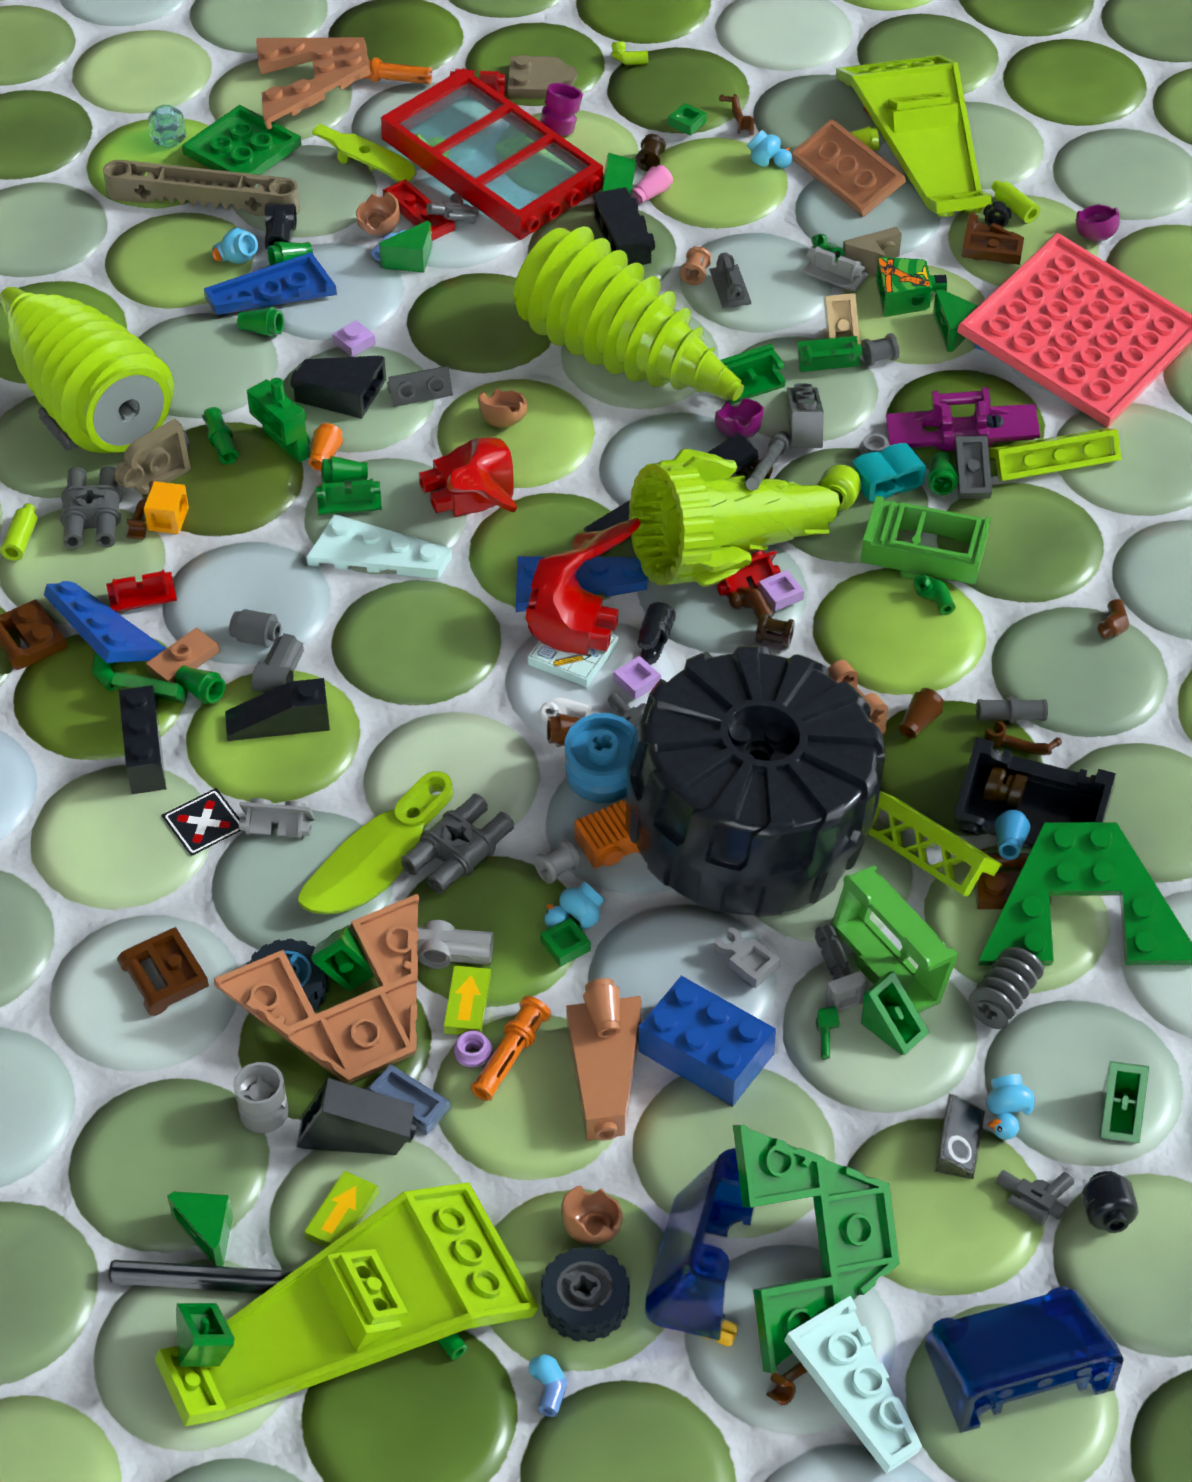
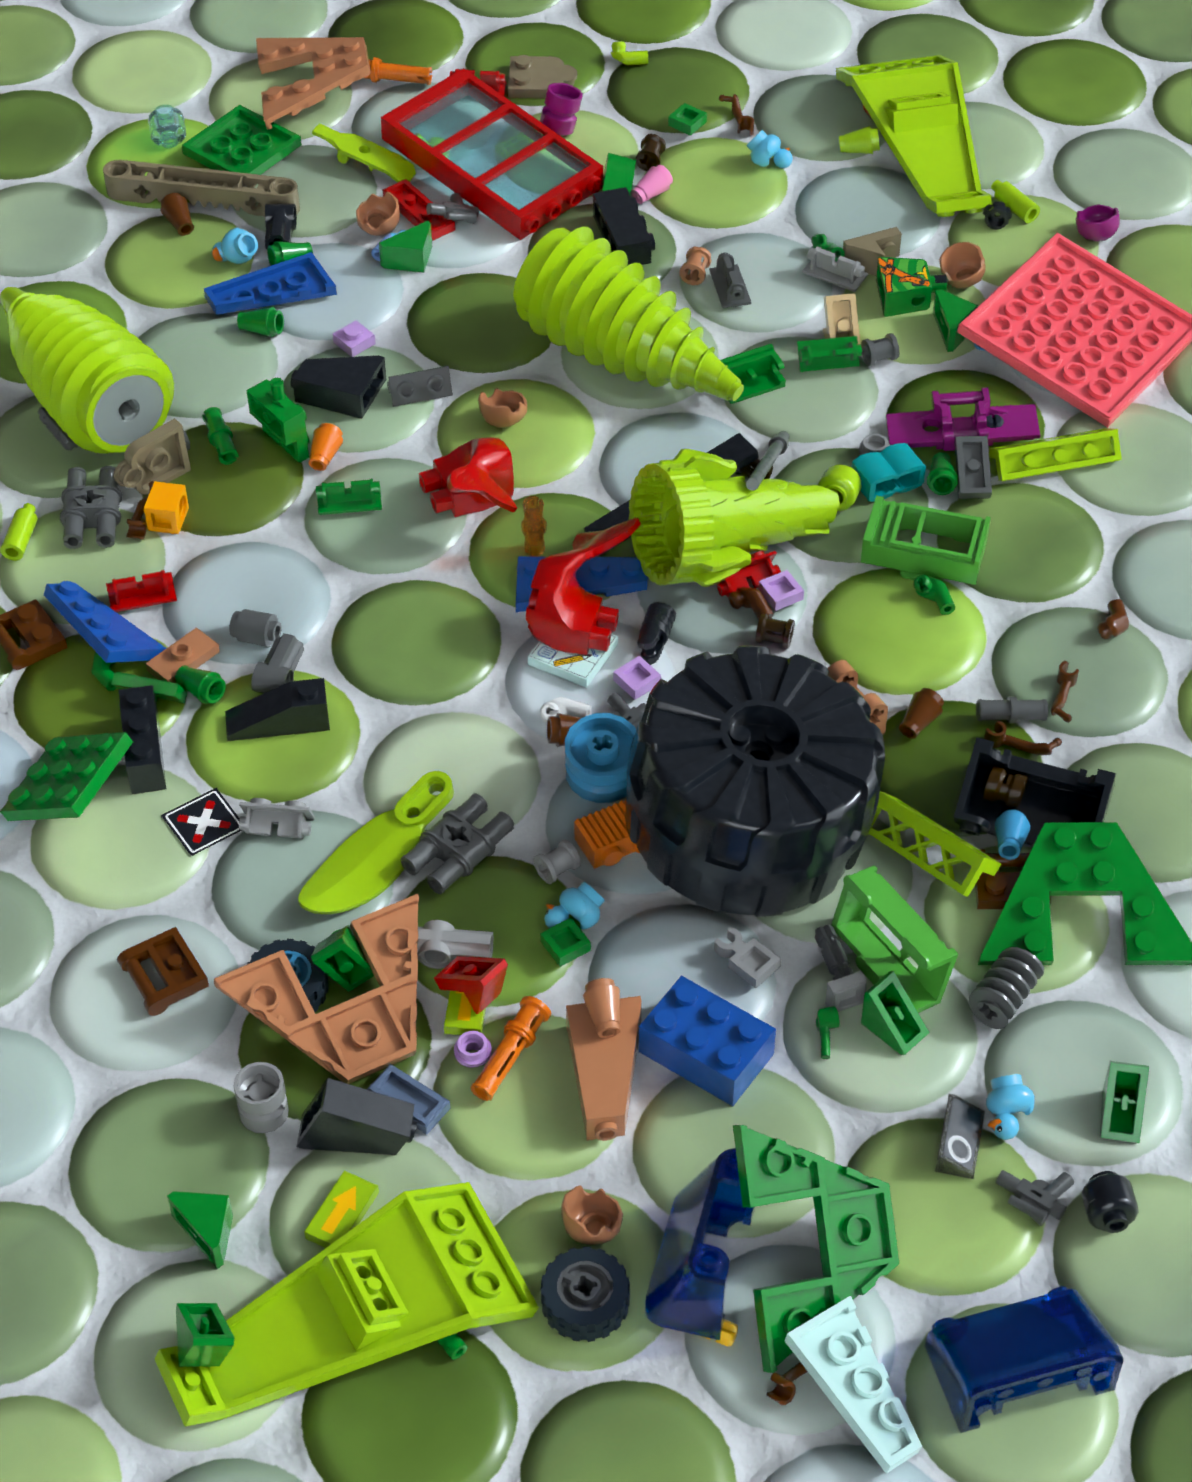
(66, 777): none -> green plate
(176, 211): none -> reddish brown cone
(194, 1276): black axle -> none
(343, 470): green cone -> none
(365, 545): light aqua wing -> none
(475, 976): none -> red slope
(534, 526): none -> clear orange pin
(549, 1372): arm -> none
(741, 419): magenta hair -> none
(805, 416): dark grey slope -> none
(848, 167): nougat tile -> none
(962, 264): none -> nougat hair
(991, 242): reddish brown wing -> none
(1065, 681): none -> reddish brown piece

